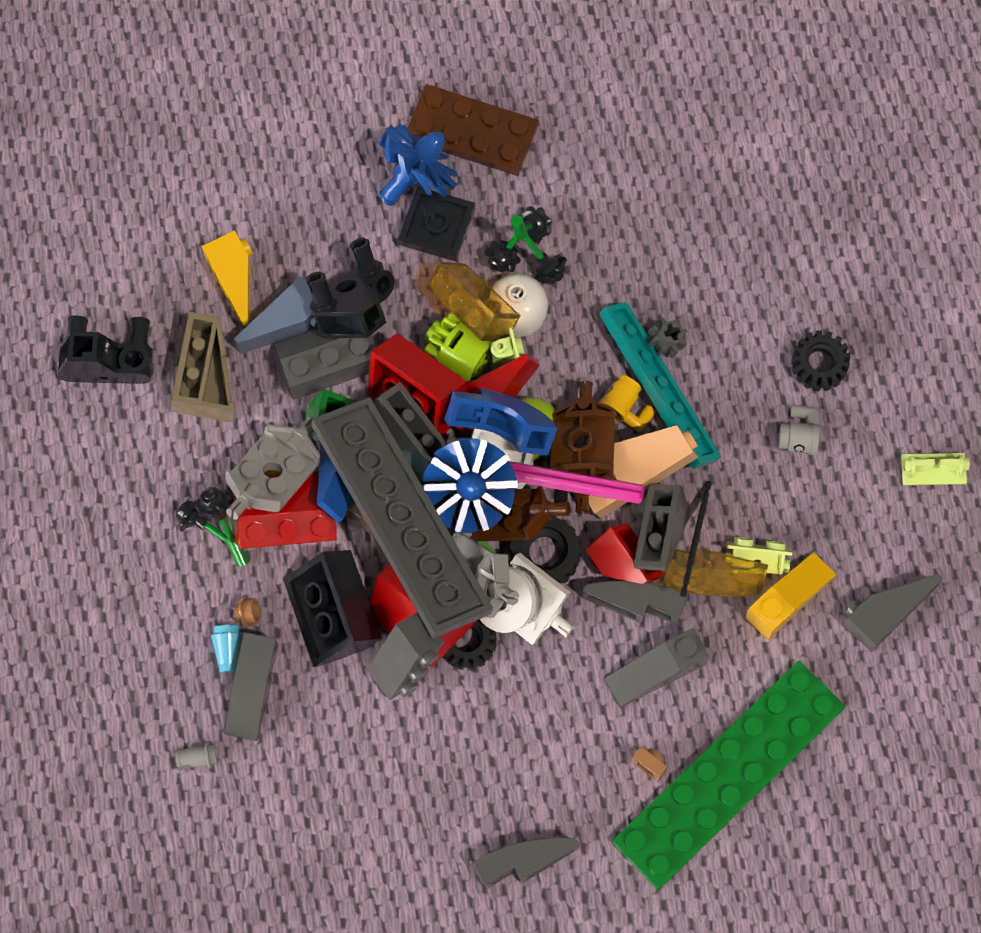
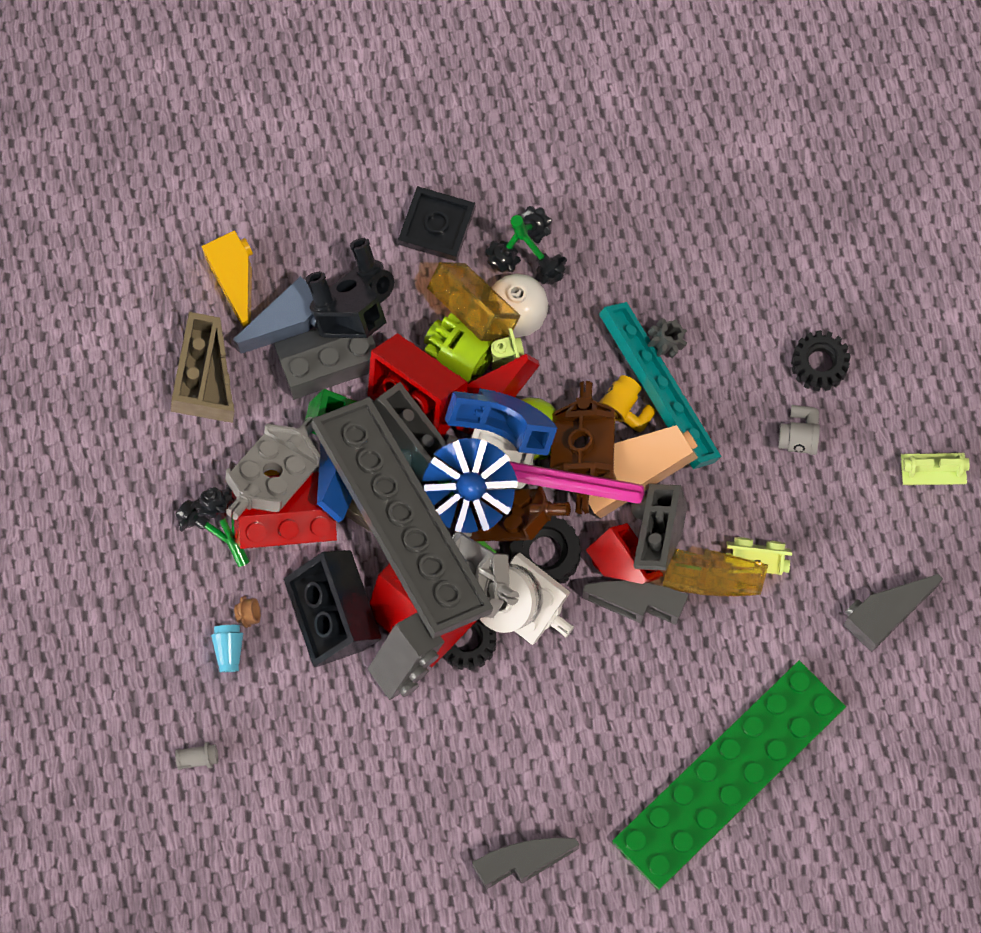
(98, 359): black piece -> none
(251, 686): dark grey slope -> none
(416, 163): blue piece -> none
(475, 129): reddish brown plate -> none
(650, 763): medium nougat plate -> none
(658, 667): dark grey slope -> none
(695, 541): black piece -> none
(789, 595): yellow slope -> none

